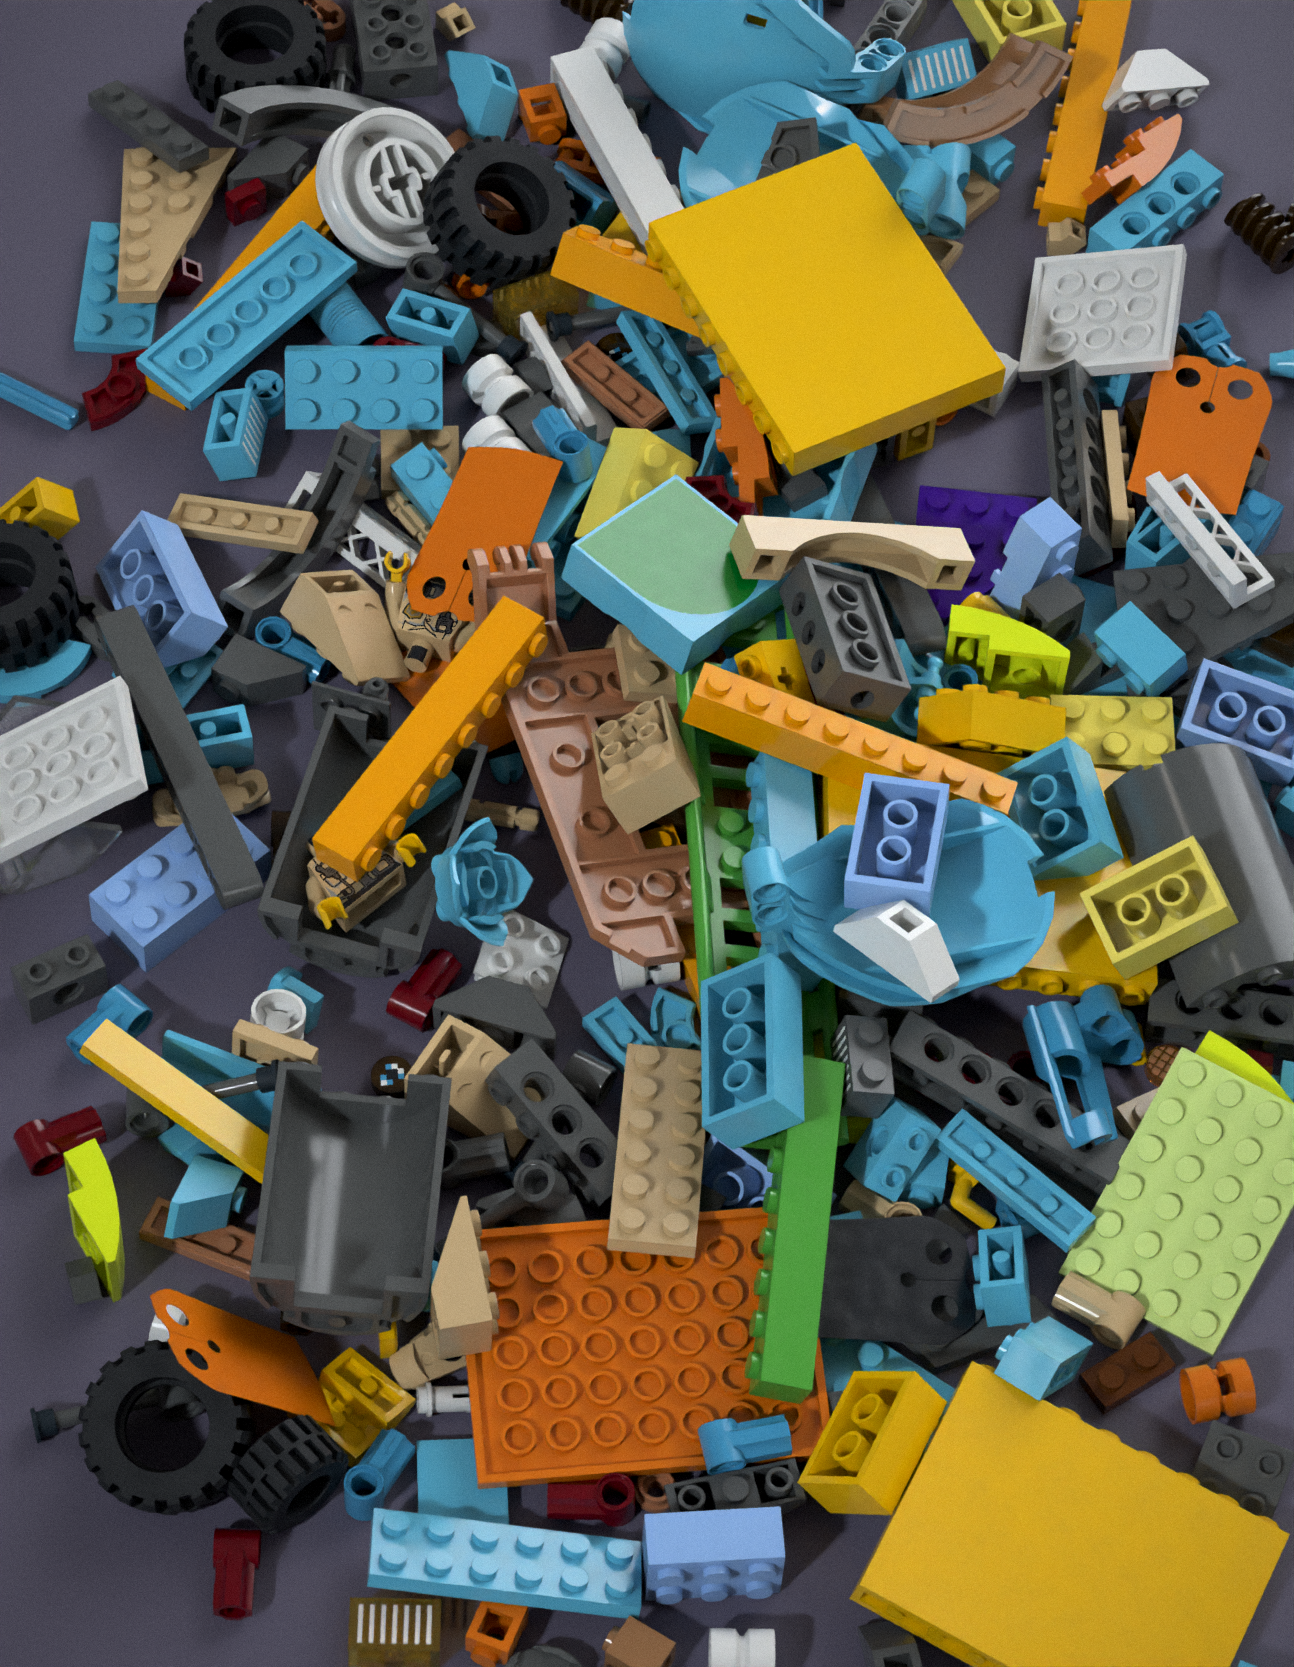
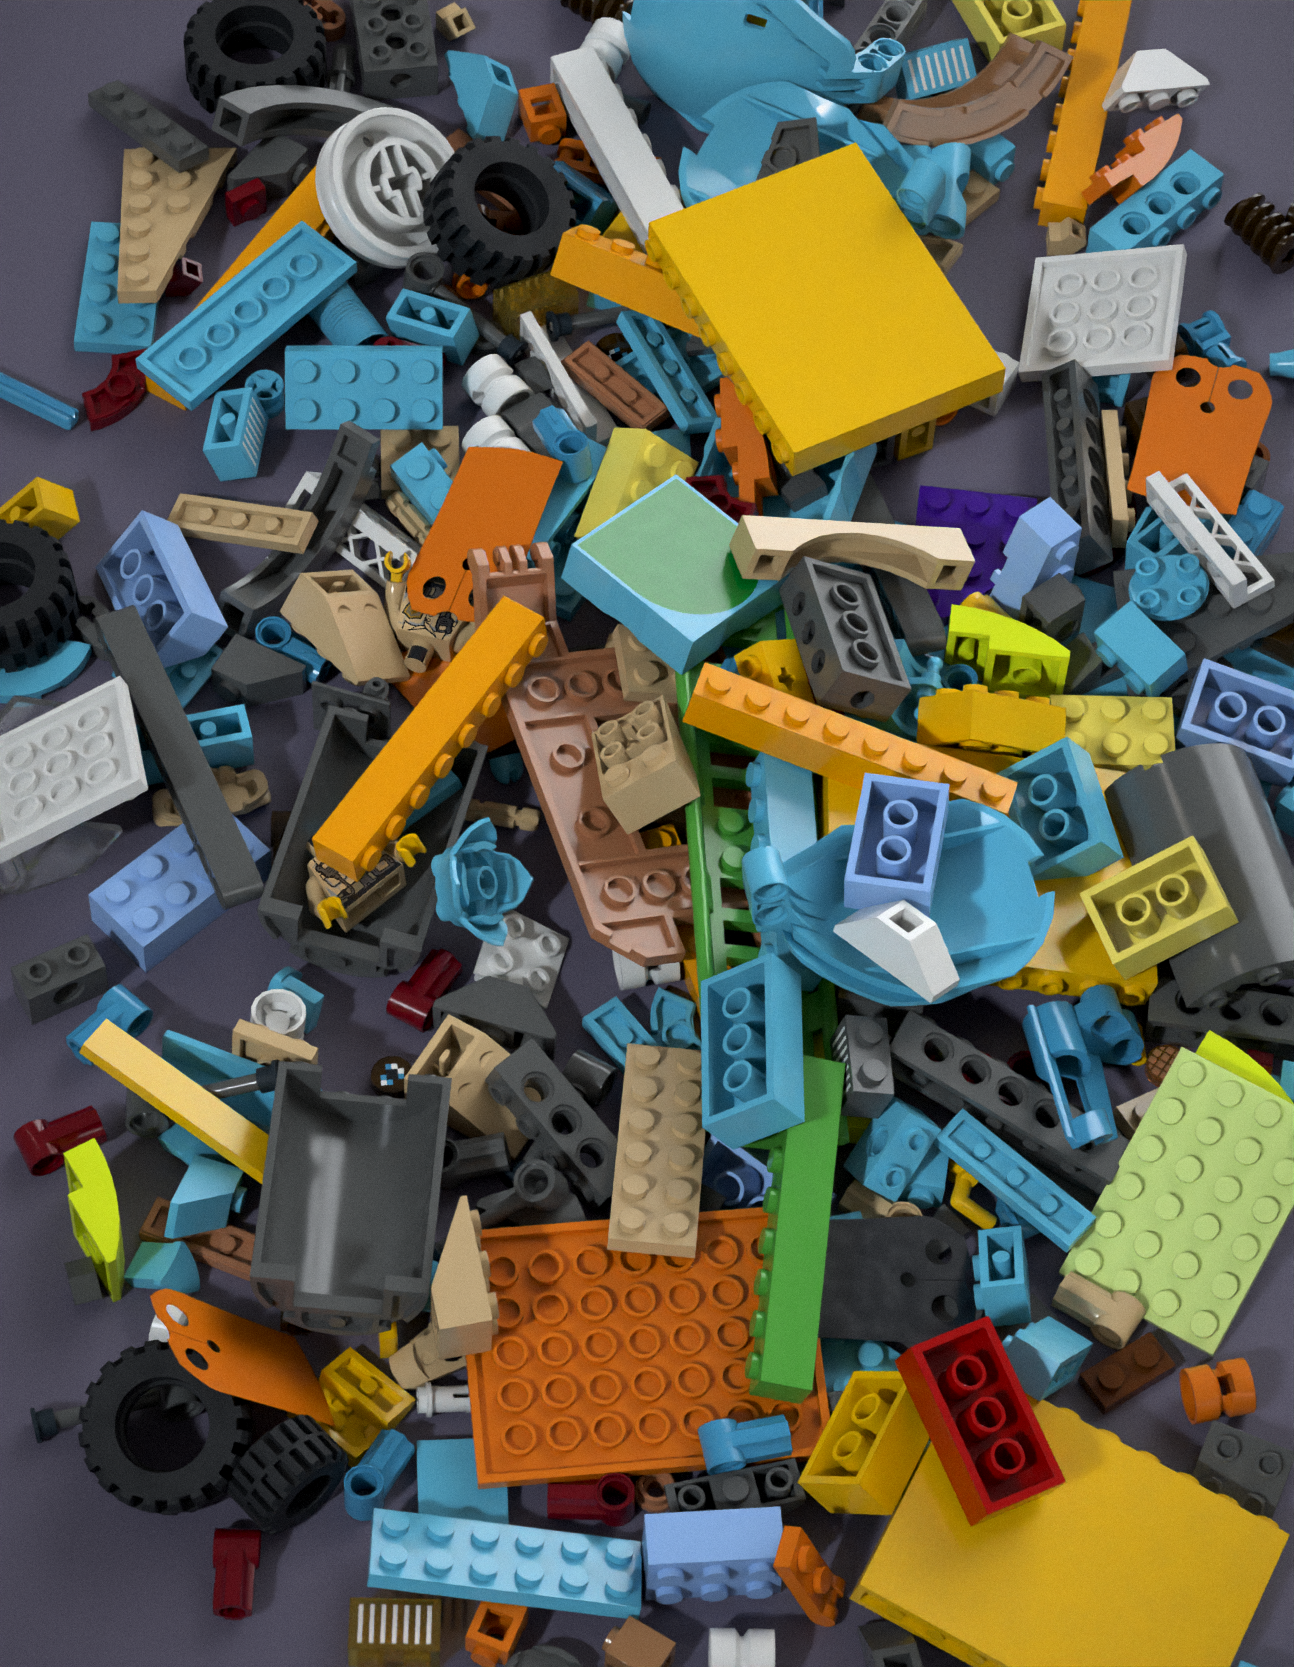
(164, 1267): none -> medium azure tile
(808, 1576): none -> orange plate
(979, 1421): none -> red brick
(1168, 586): none -> medium azure dish

